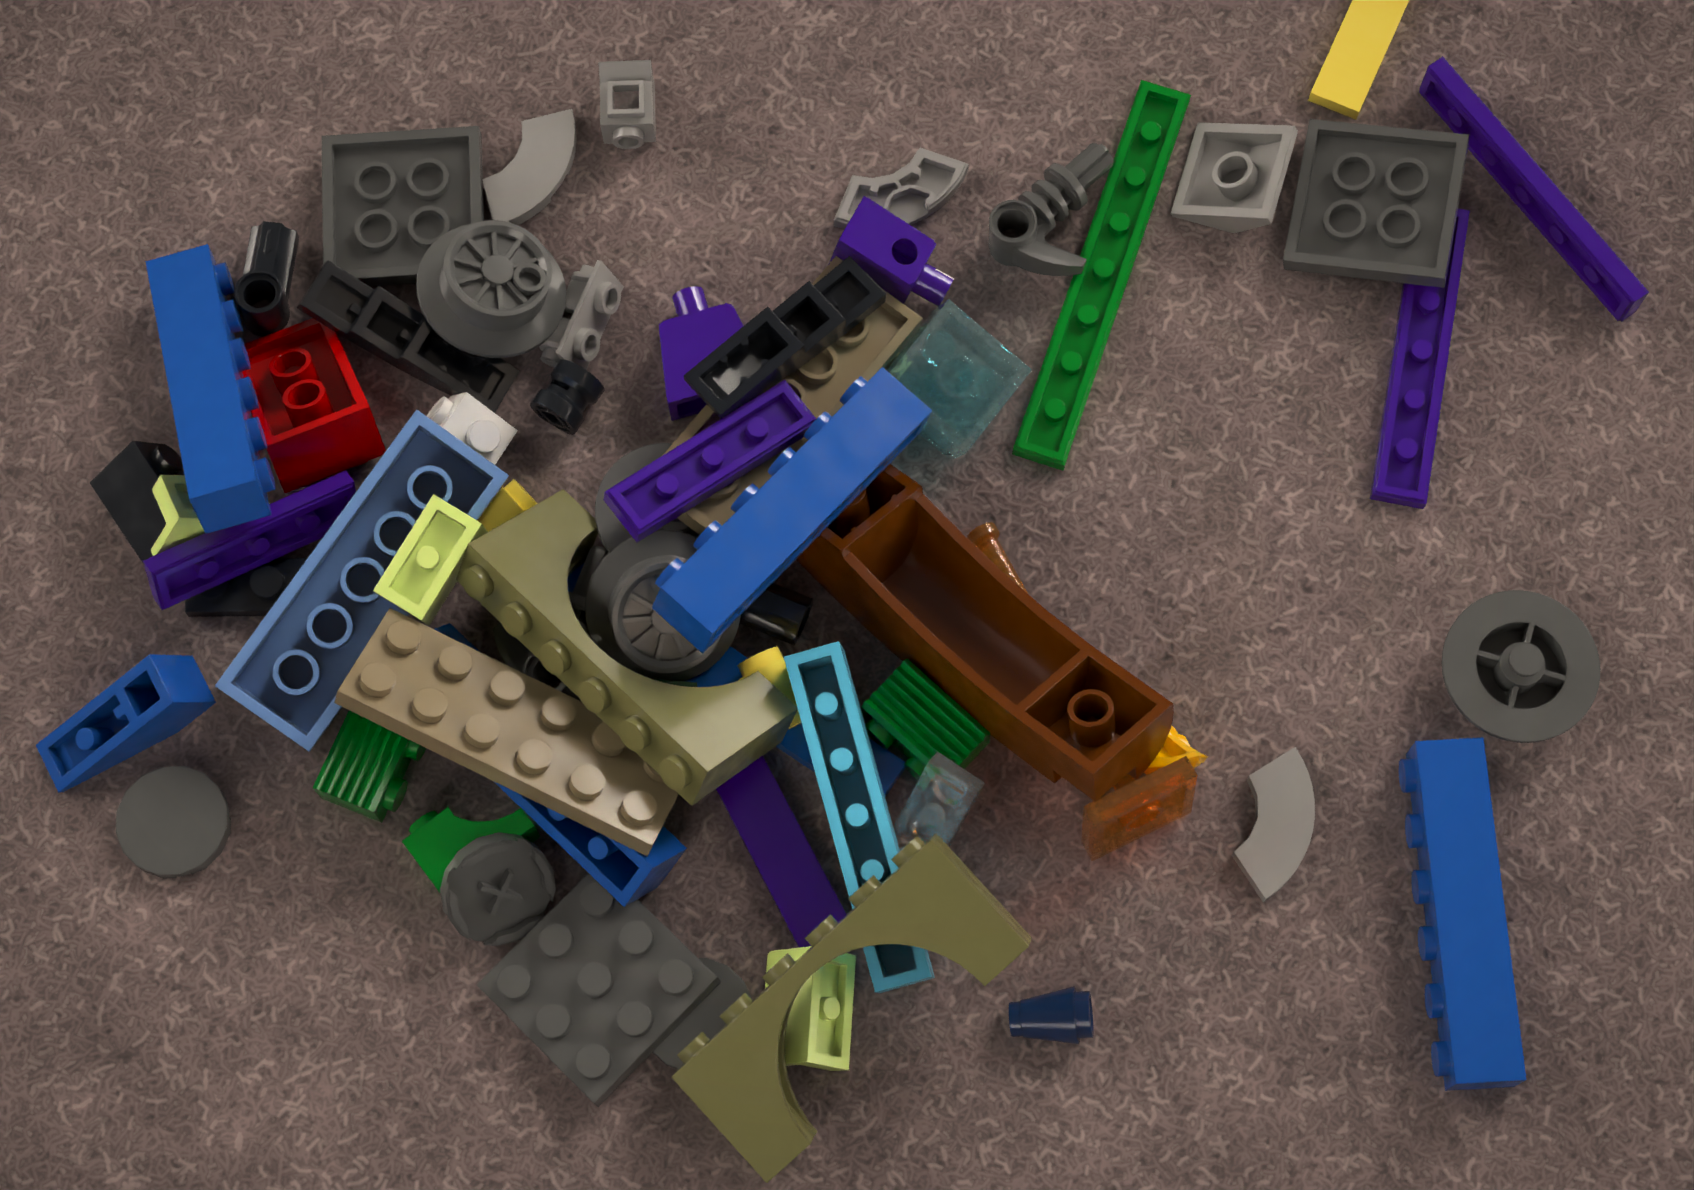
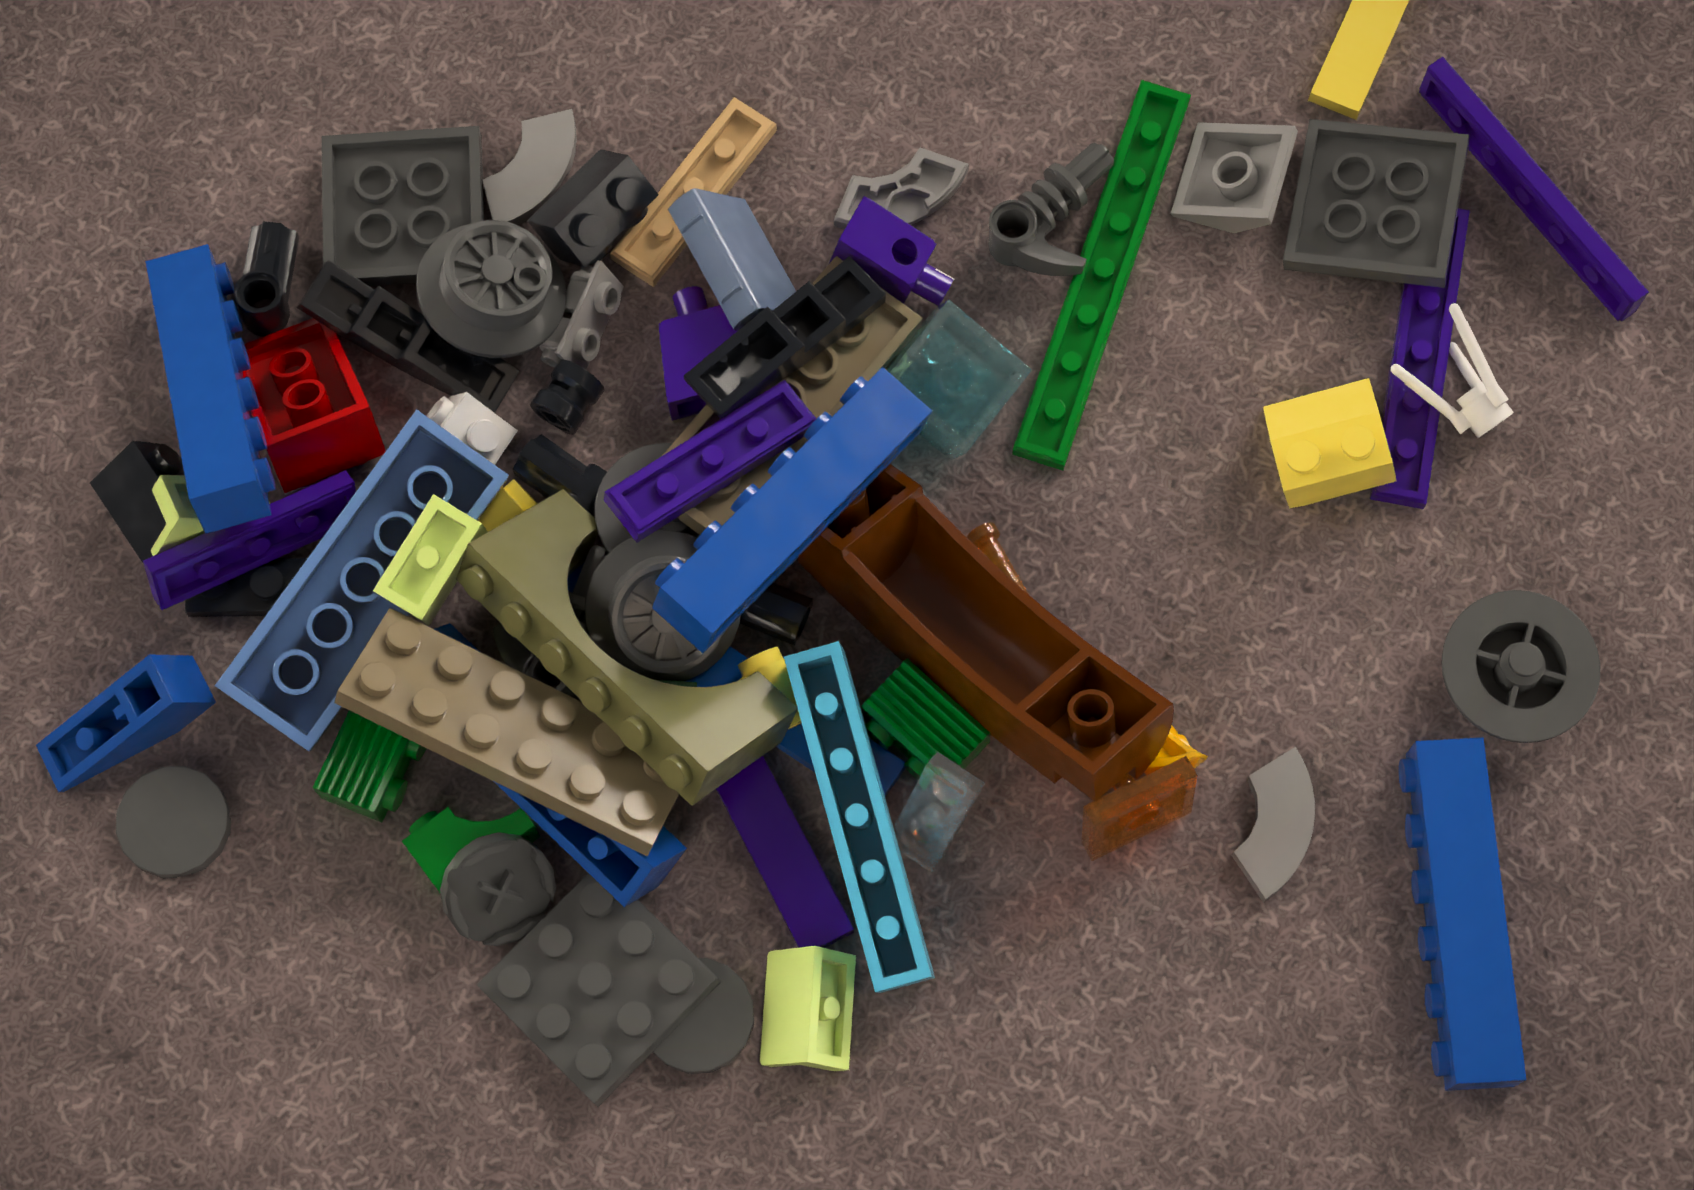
(551, 469): none -> black piece
(594, 208): none -> black brick
(627, 103): light grey window -> none
(710, 166): none -> tan tile
(731, 254): none -> sand blue piece
(742, 1070): olive arch -> none
(1053, 1016): dark blue cone -> none
(1329, 444): none -> light yellow slope
(1485, 402): none -> white plant

